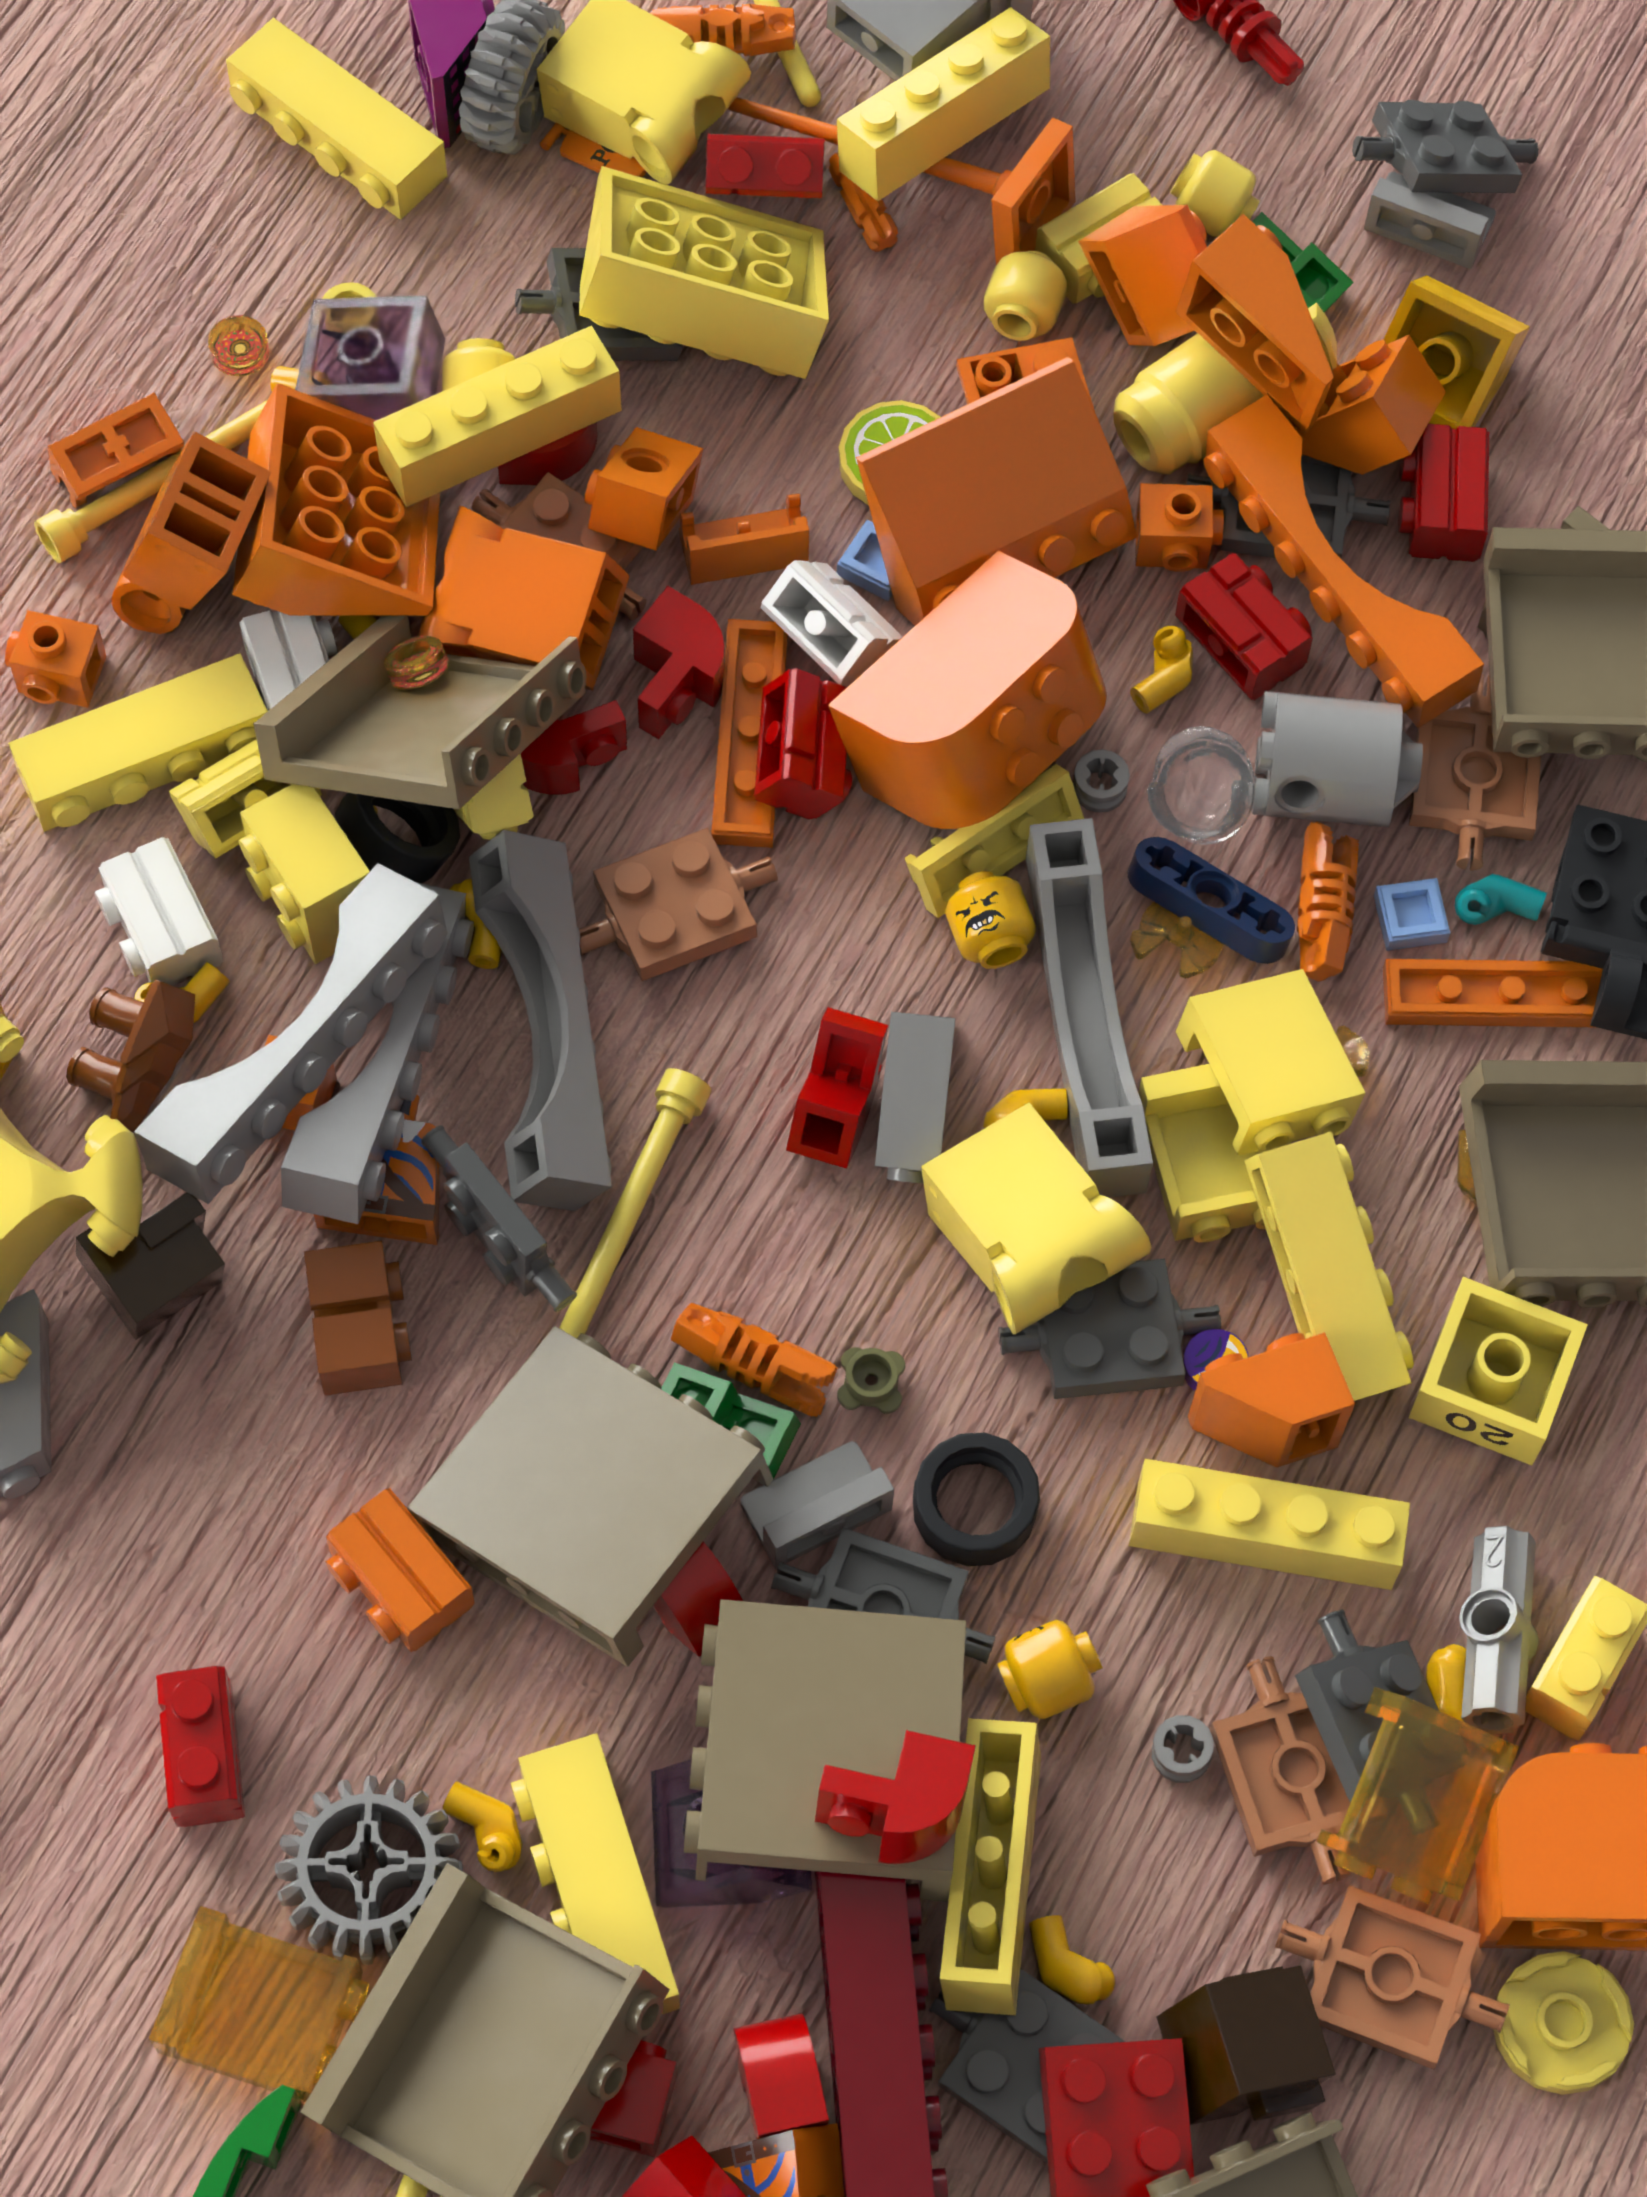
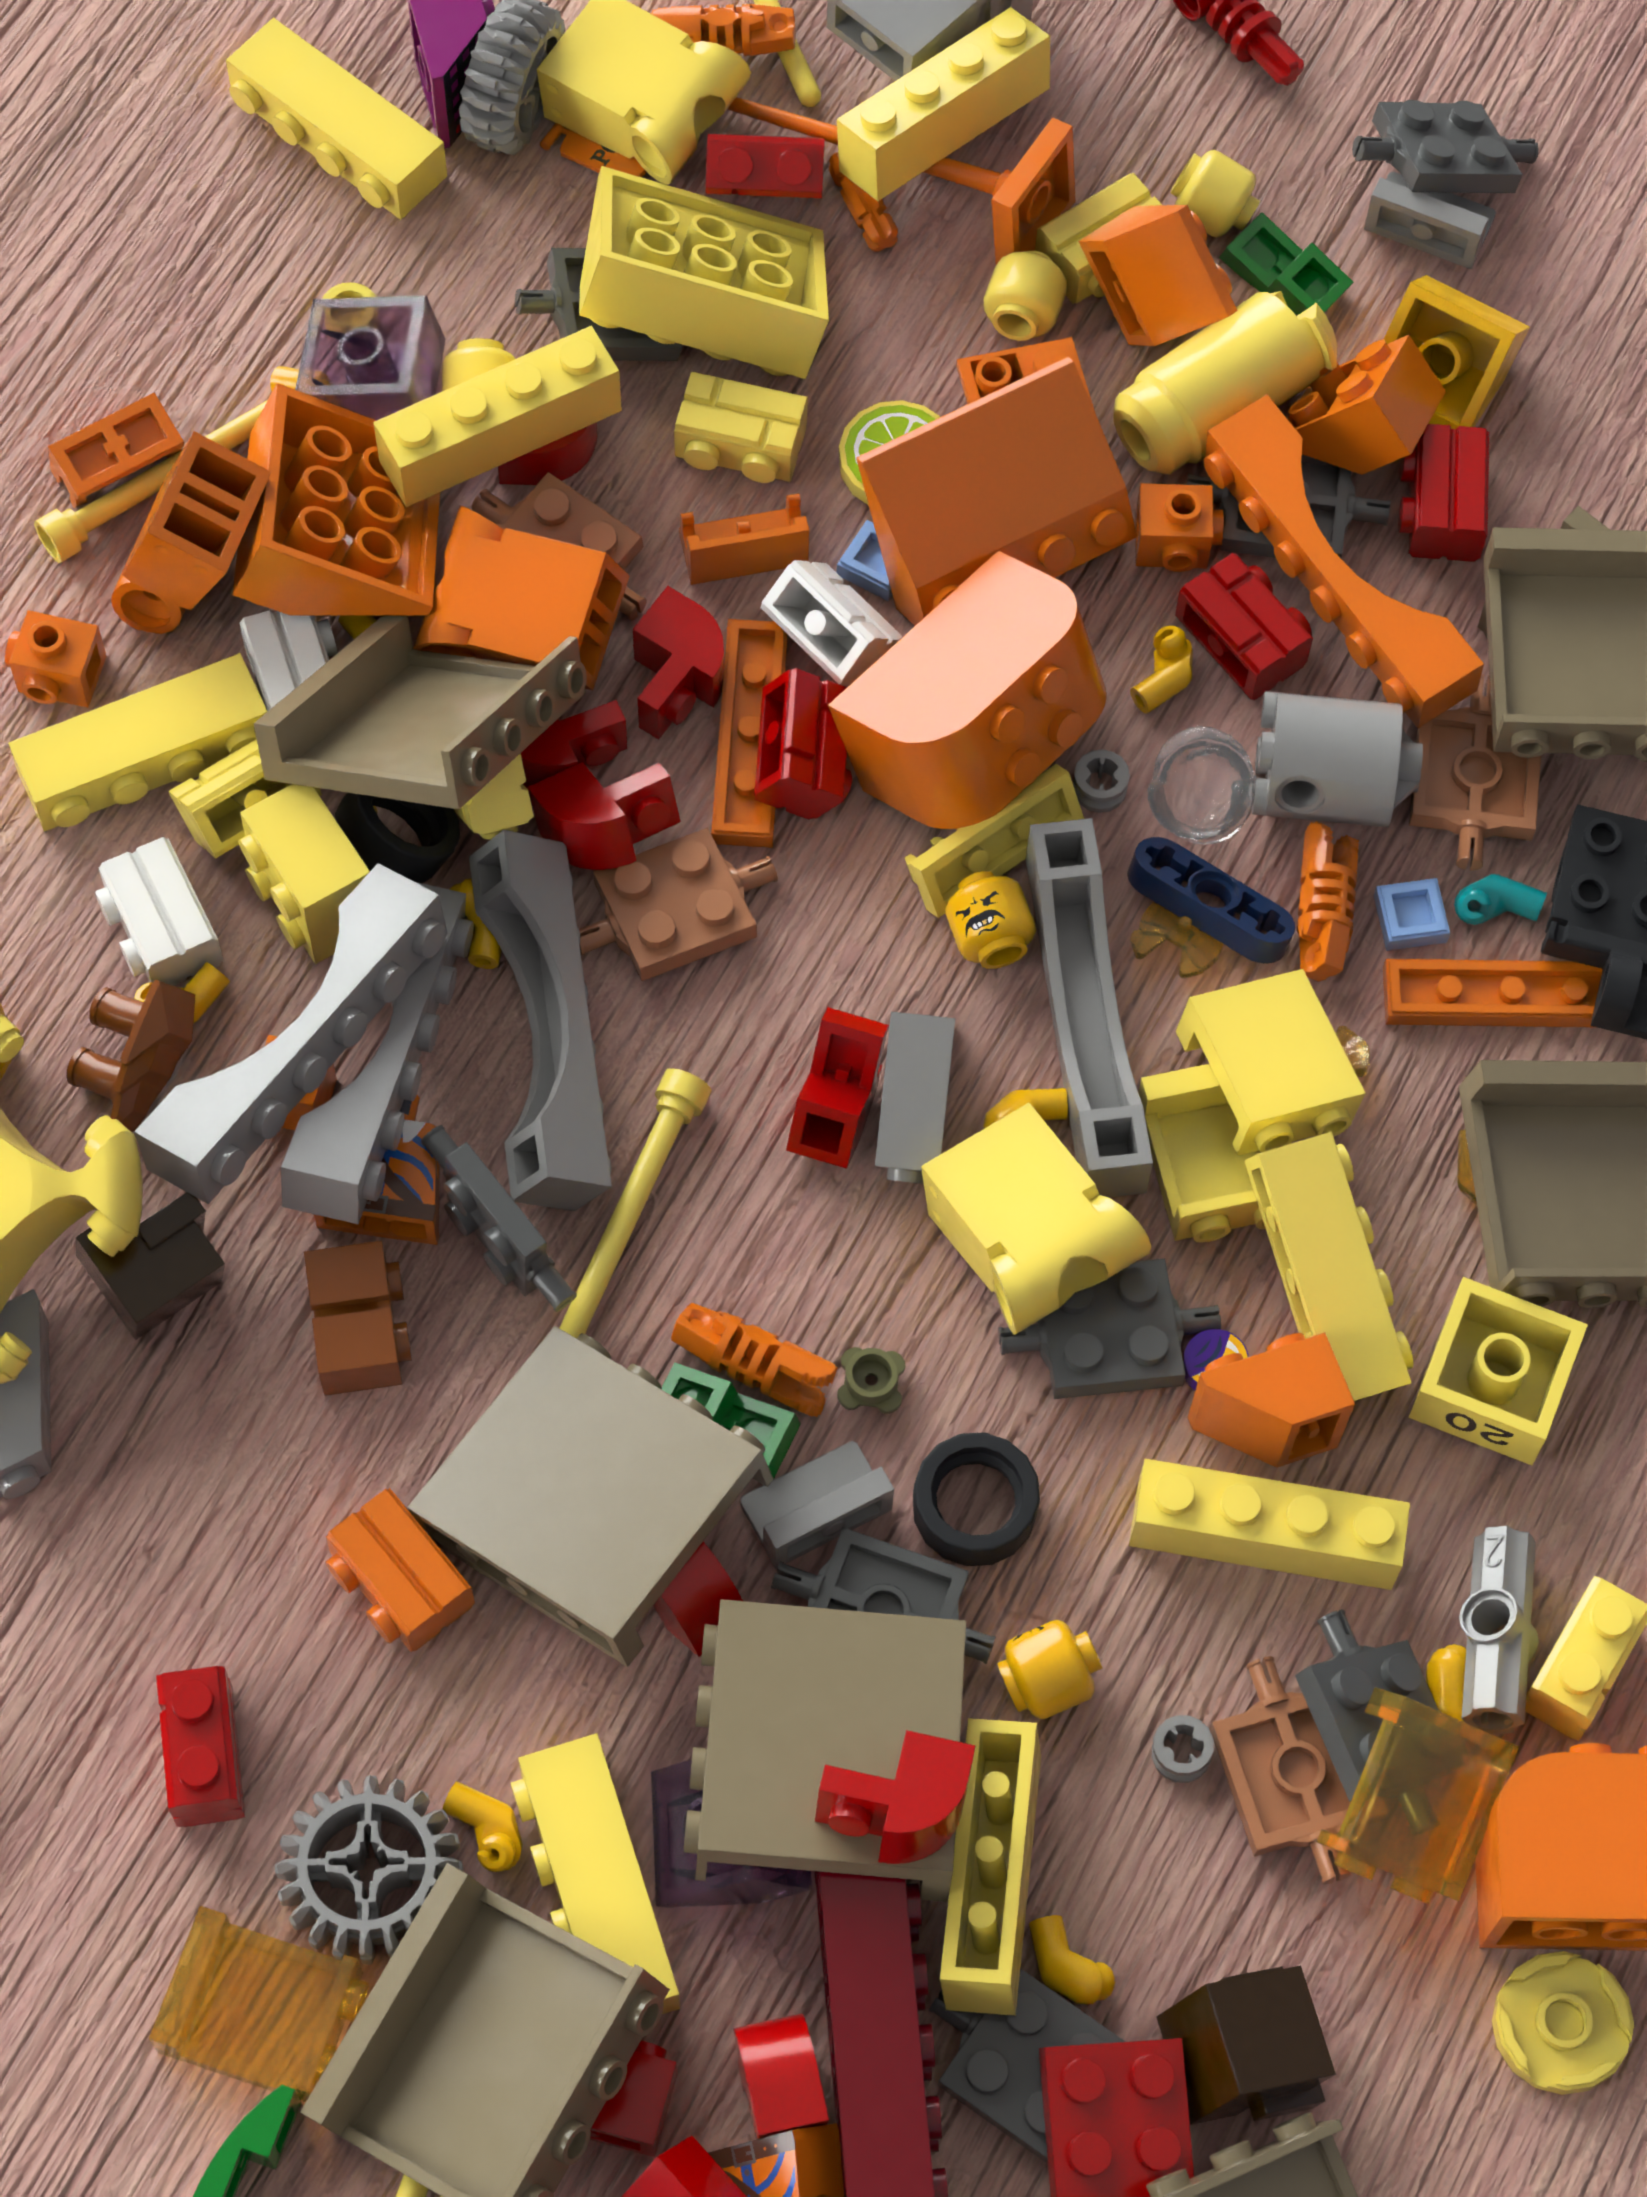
(238, 345): clear yellow tile -> none
(416, 662): clear yellow tile -> none
(599, 821): none -> red brick
(643, 488): orange brick -> none
(740, 428): none -> light yellow brick
(1254, 315): orange slope -> none
(1392, 1976): nougat plate -> none

